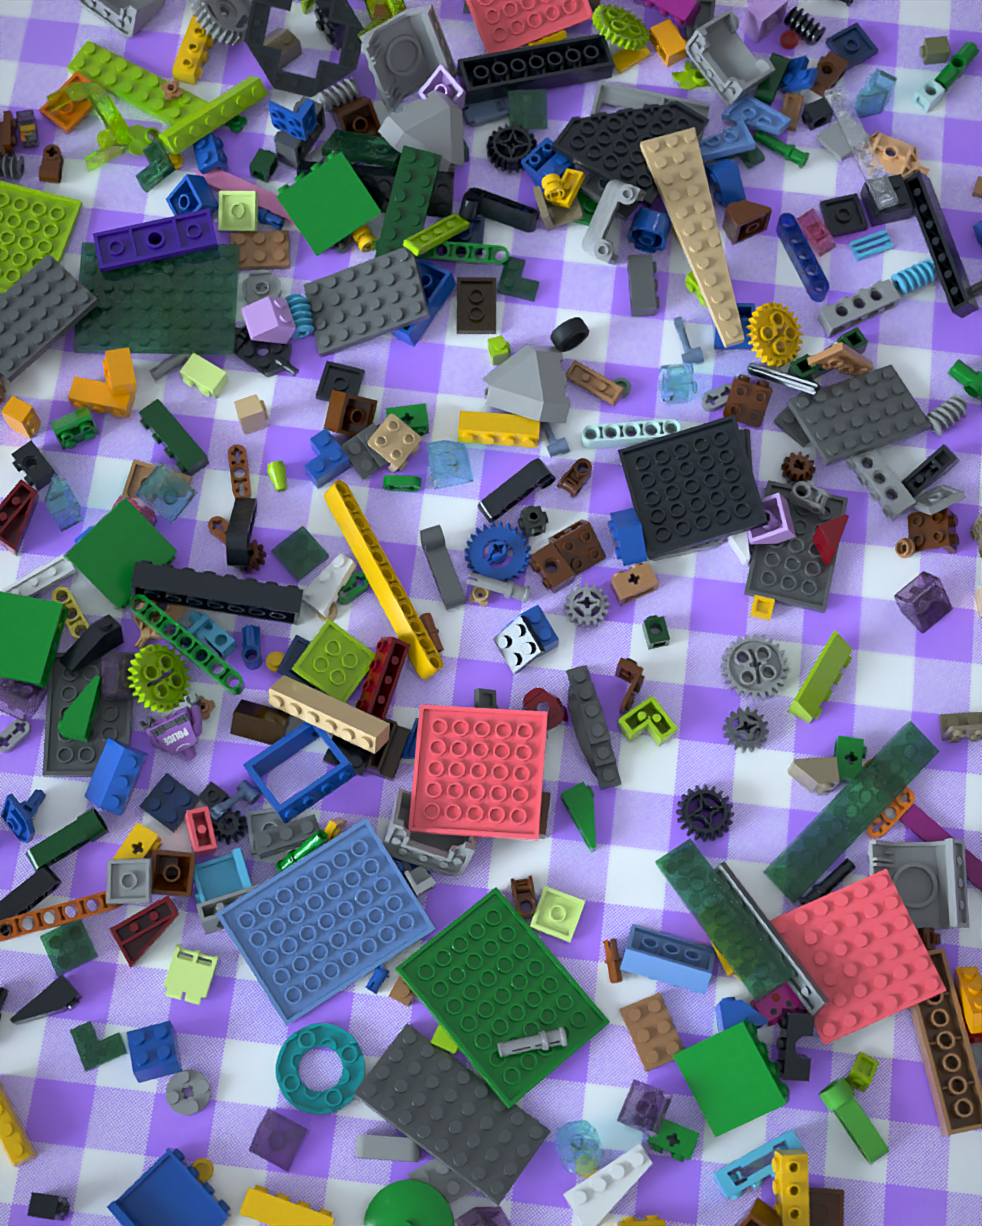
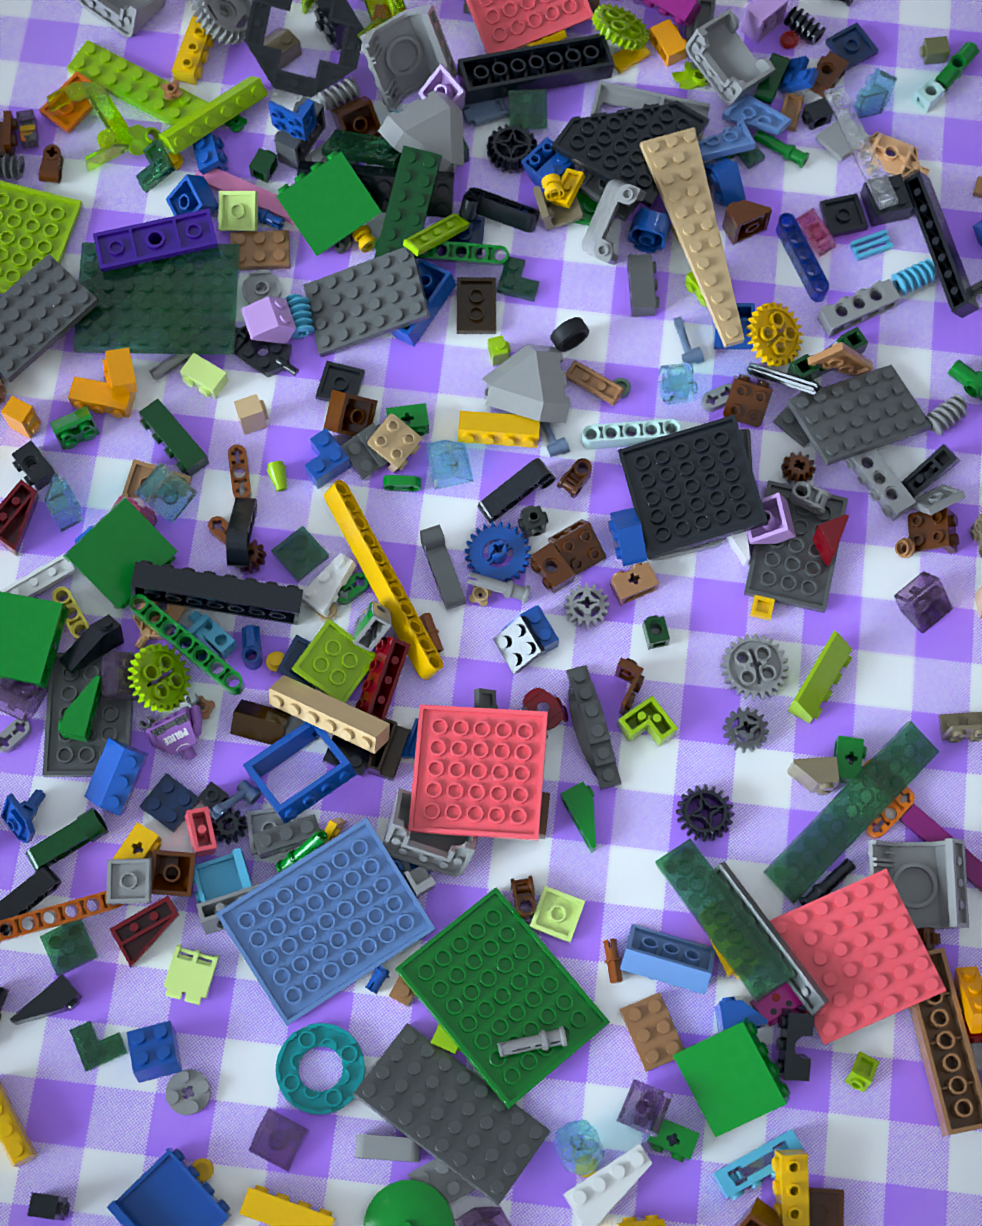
(375, 620): none -> light grey torso
(841, 1100): bright green beam -> none

